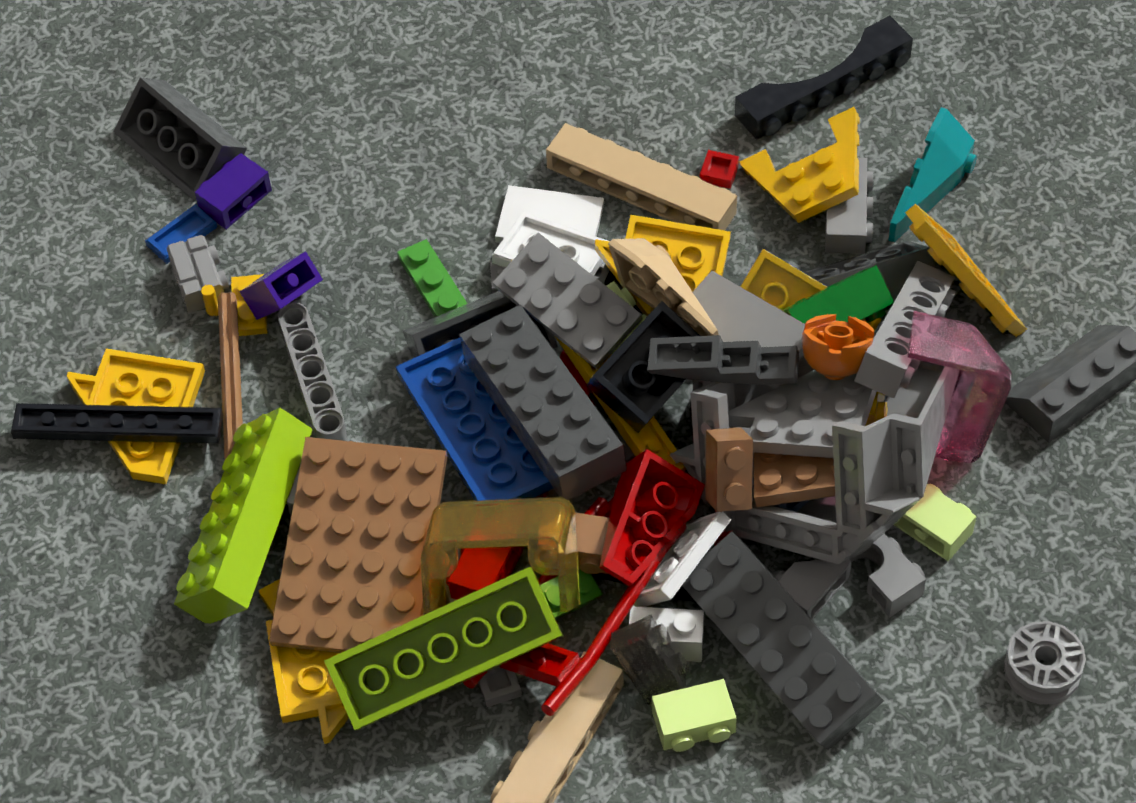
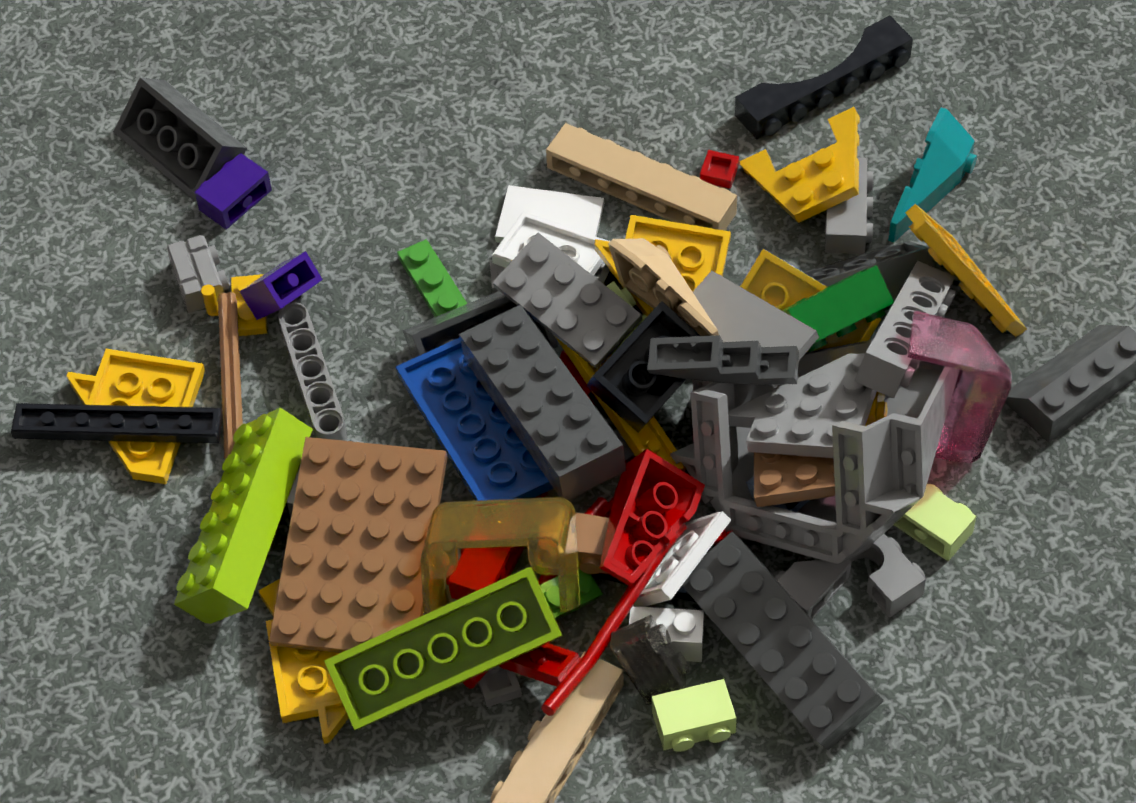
(186, 226): blue tile -> none
(729, 469): medium nougat brick -> none
(836, 346): orange cylinder -> none
(1044, 682): light grey wheel -> none

